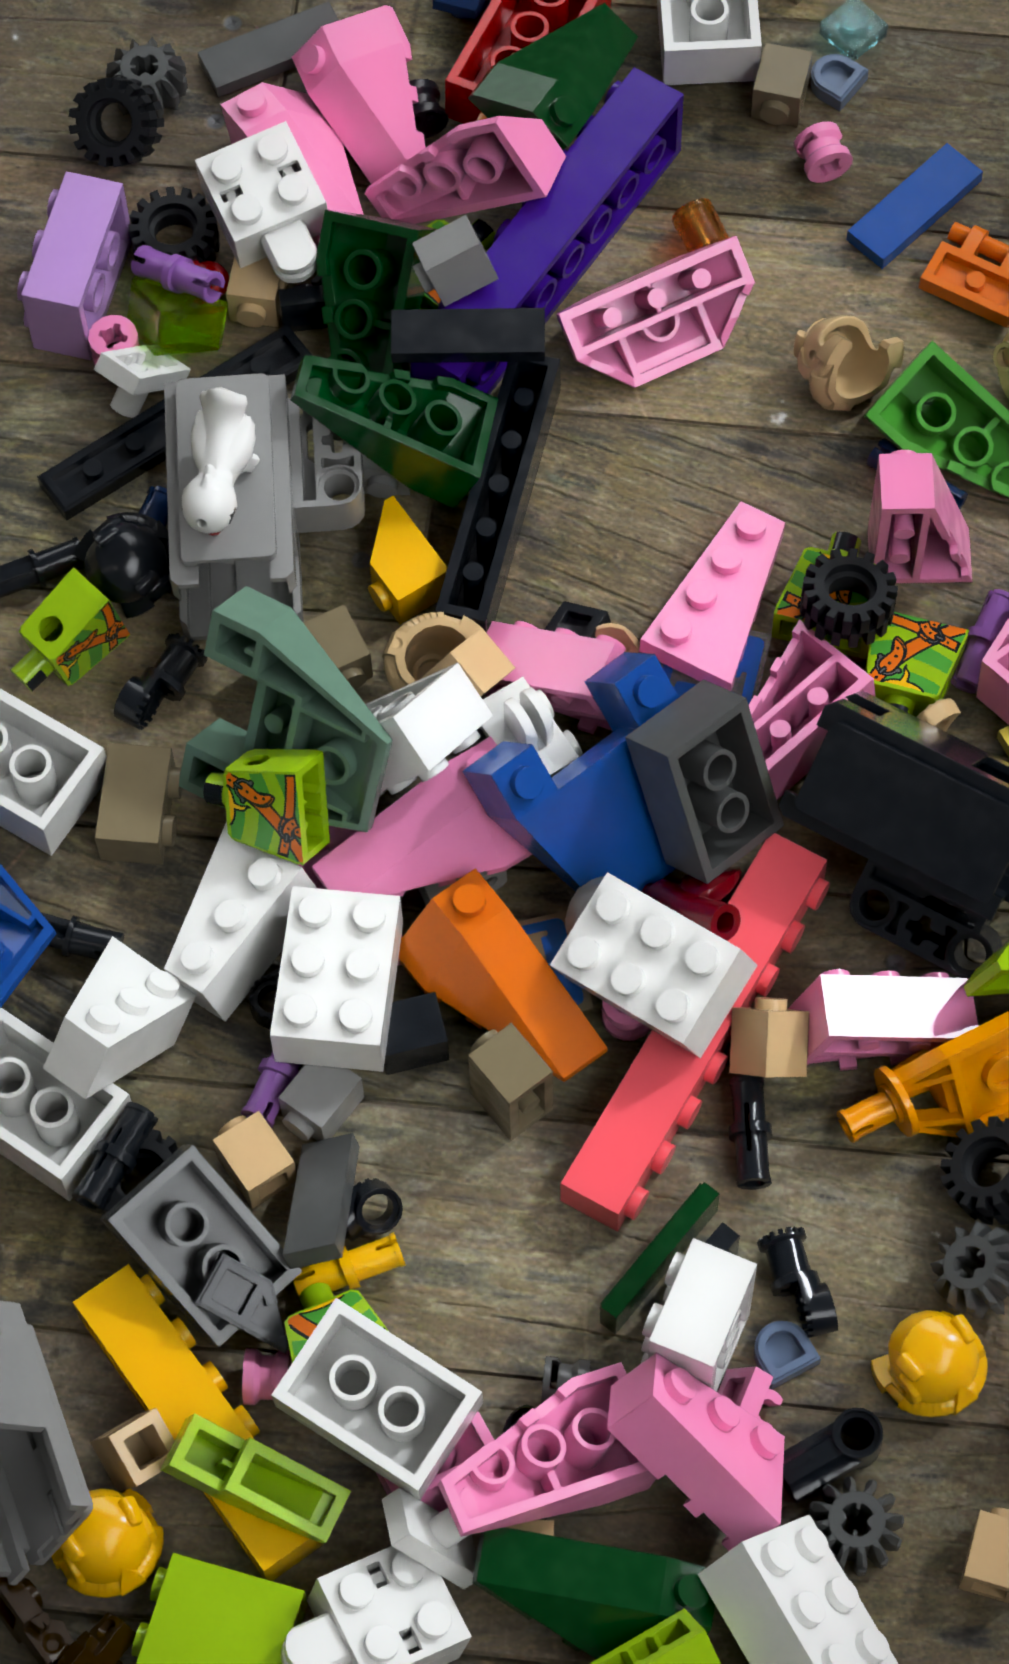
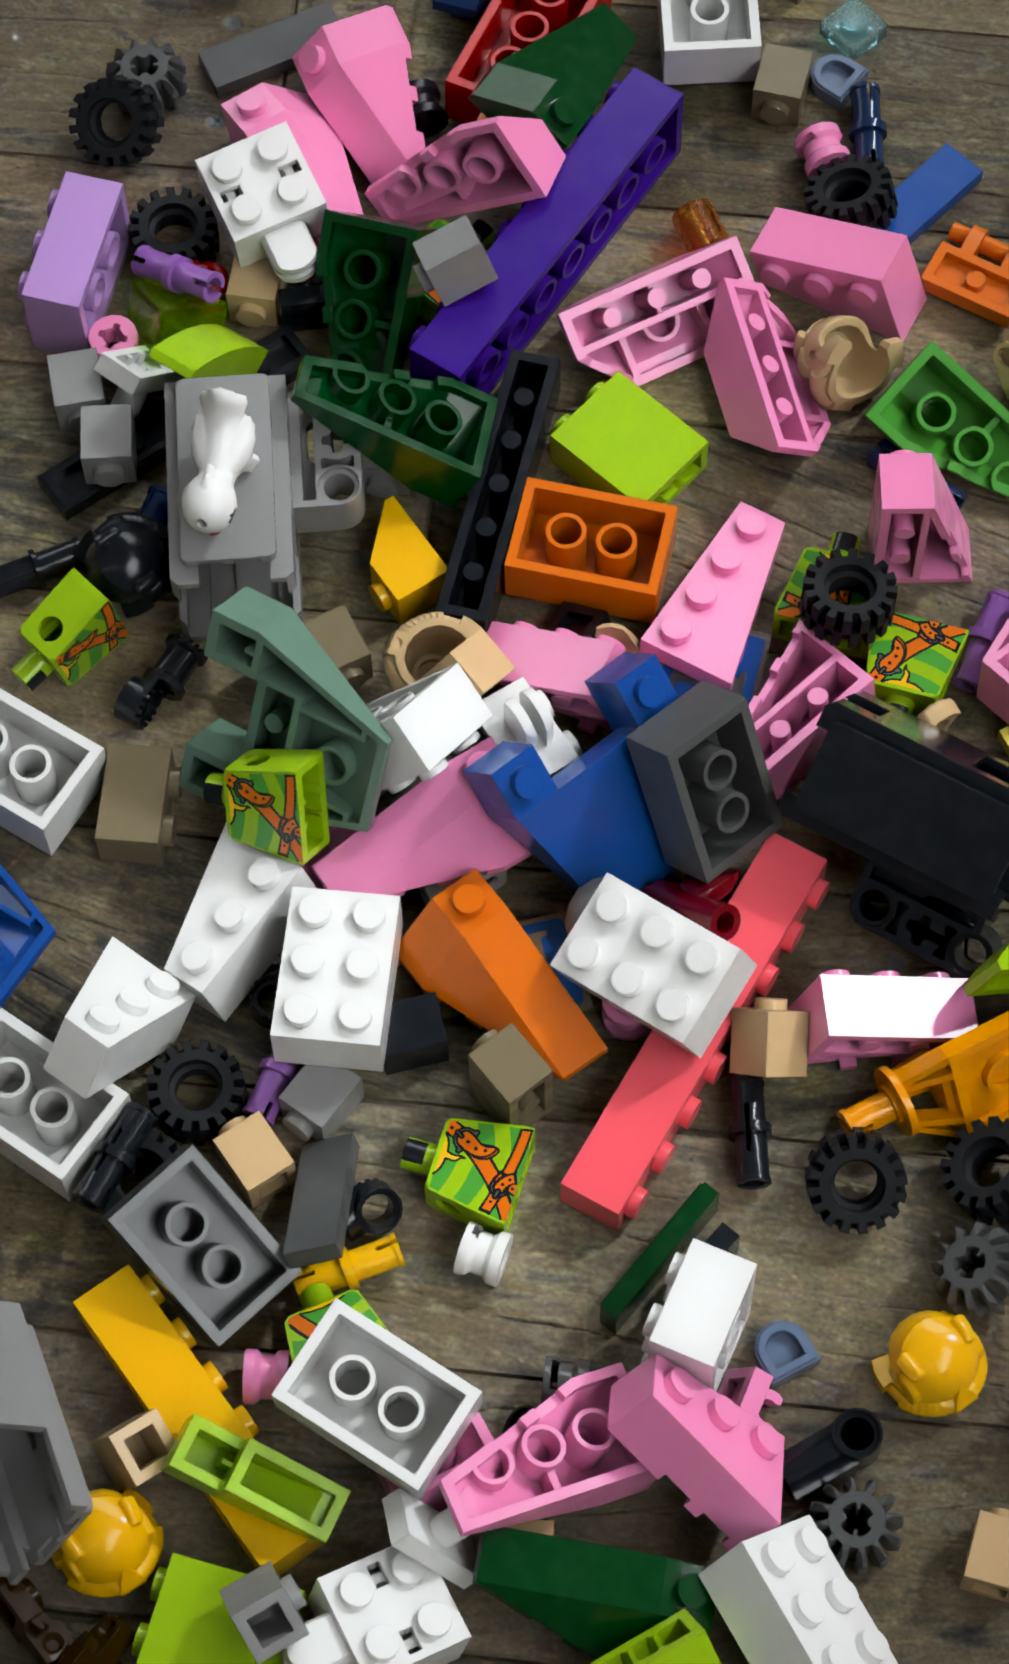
(74, 385): none -> light grey brick
(79, 937): black axle -> none
(108, 444): none -> light grey brick
(187, 1063): none -> black tyre
(209, 352): none -> lime slope
(243, 1300): tile -> none
(266, 1611): none -> light grey brick
(468, 335): black tile -> none
(474, 1170): none -> torso
(483, 1253): none -> white wheel
(590, 549): none -> orange brick
(627, 444): none -> lime brick
(757, 373): none -> bright pink wedge
(794, 1277): black connector -> none
(842, 269): none -> bright pink wedge
(848, 180): none -> black tyre
(860, 1212): none -> black tyre
(867, 128): none -> dark blue pin

